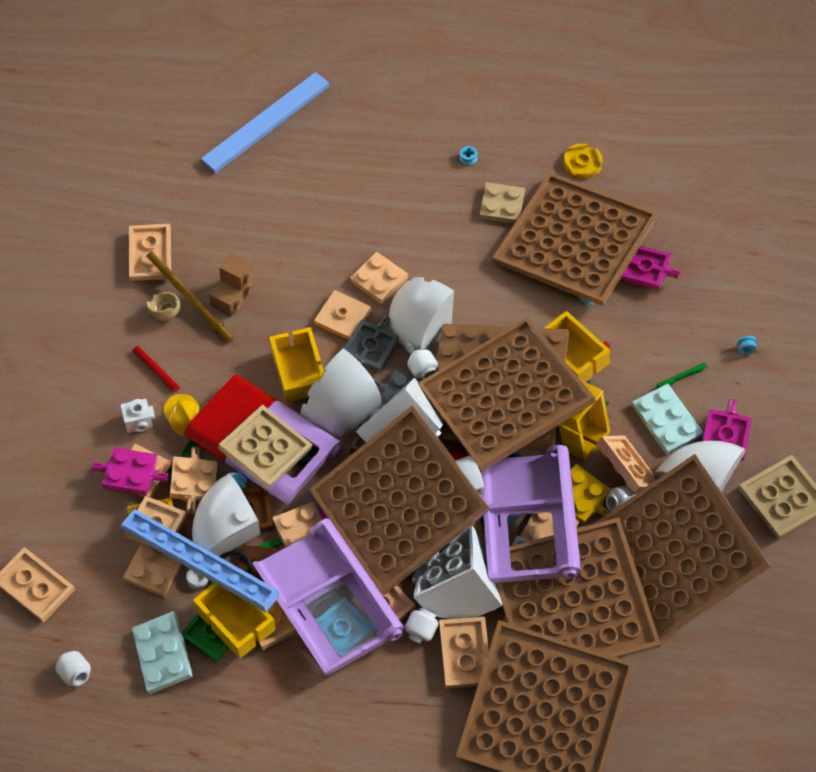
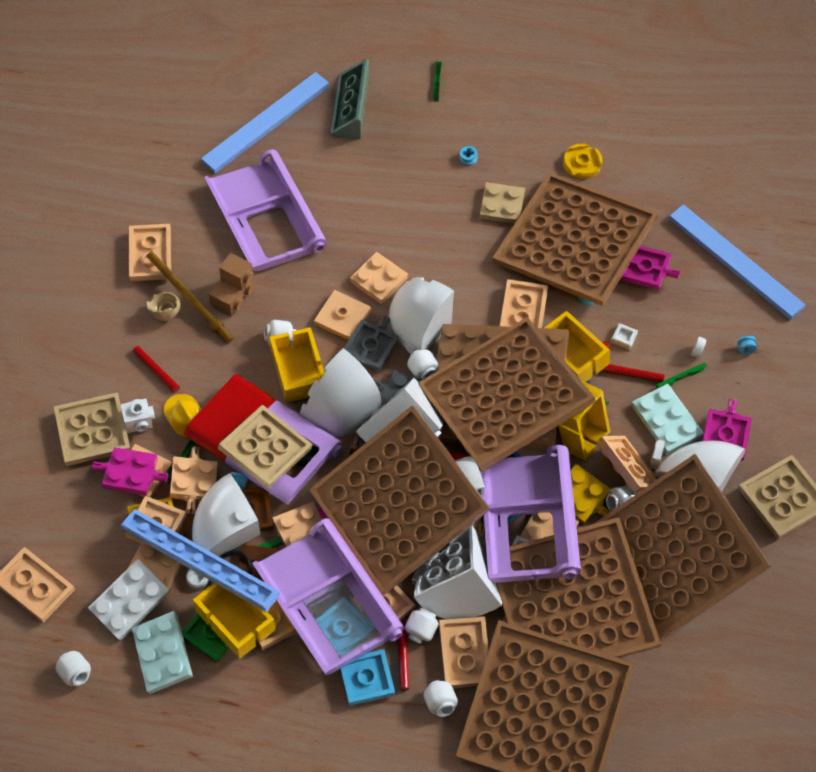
(91, 428): none -> tan plate
(129, 599): none -> white plate
(258, 191): none -> lavender piece
(278, 327): none -> white head
(351, 101): none -> sand green slope
(367, 678): none -> medium azure plate
(403, 660): none -> red bar
(437, 80): none -> green piece
(440, 698): none -> white head
(523, 301): none -> light nougat plate
(624, 336): none -> white tile
(634, 373): none -> red bar
(657, 453): none -> white tile
(698, 347): none -> white tile
(737, 262): none -> light blue tile

